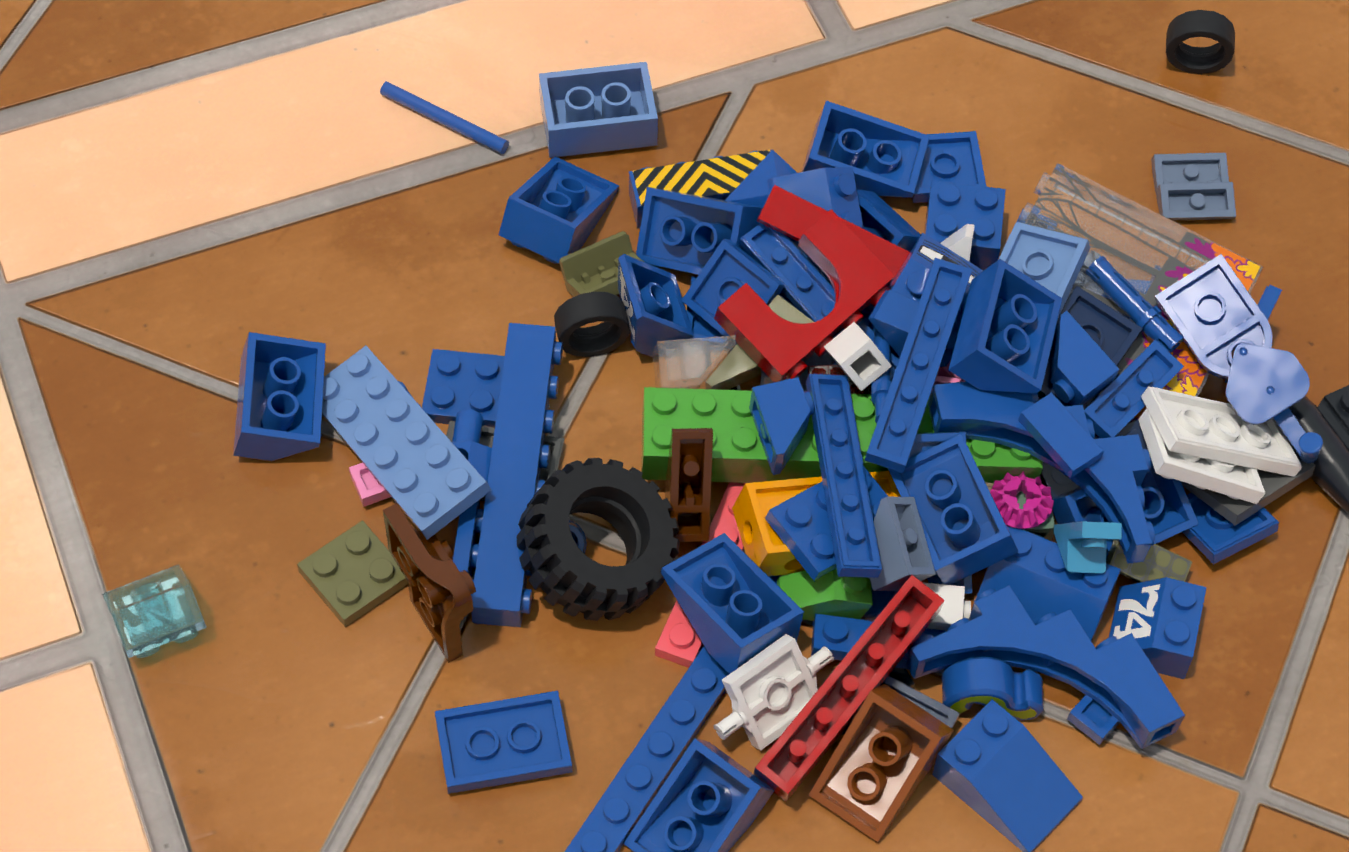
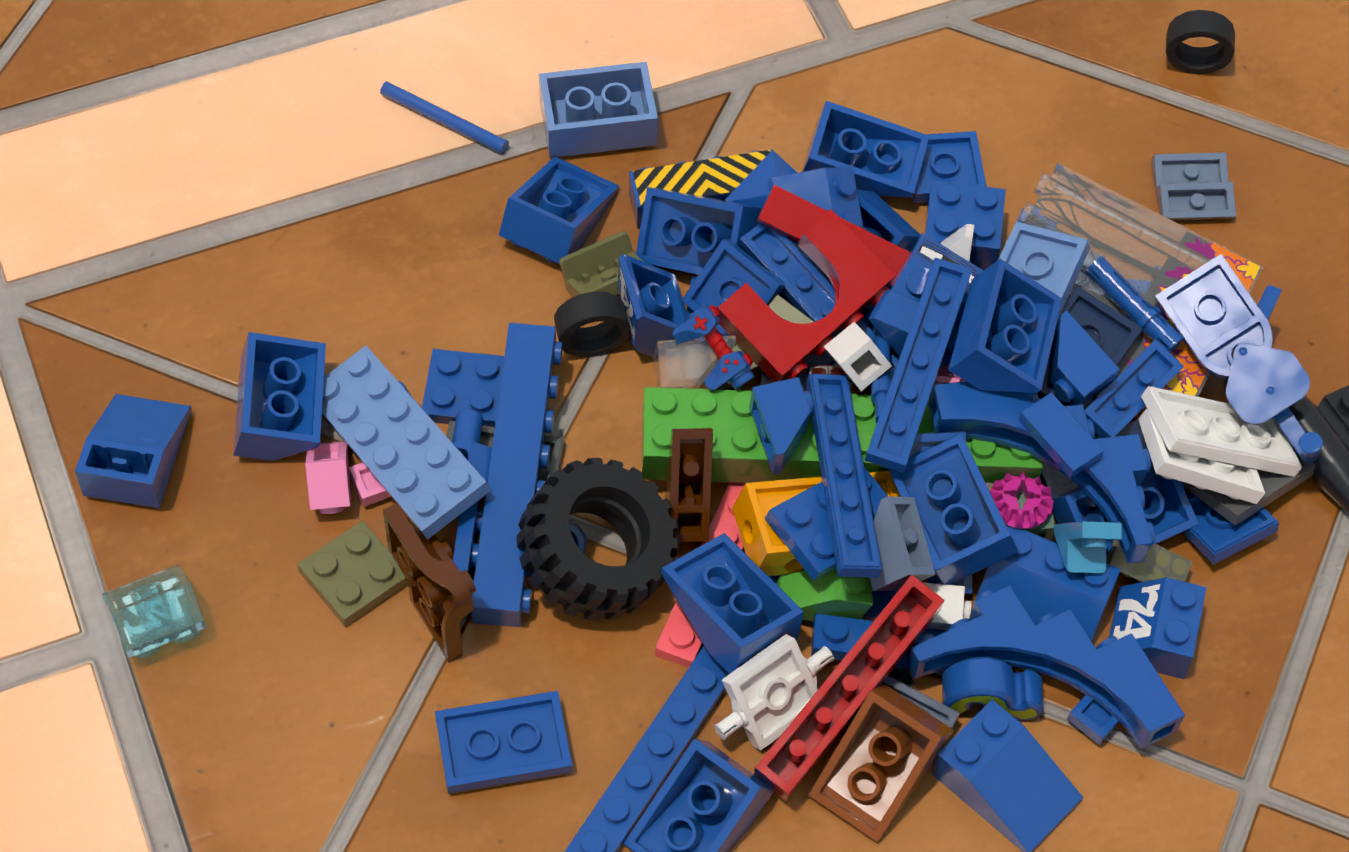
(132, 450): none -> blue slope
(328, 477): none -> bright pink slope
(732, 366): none -> blue piece

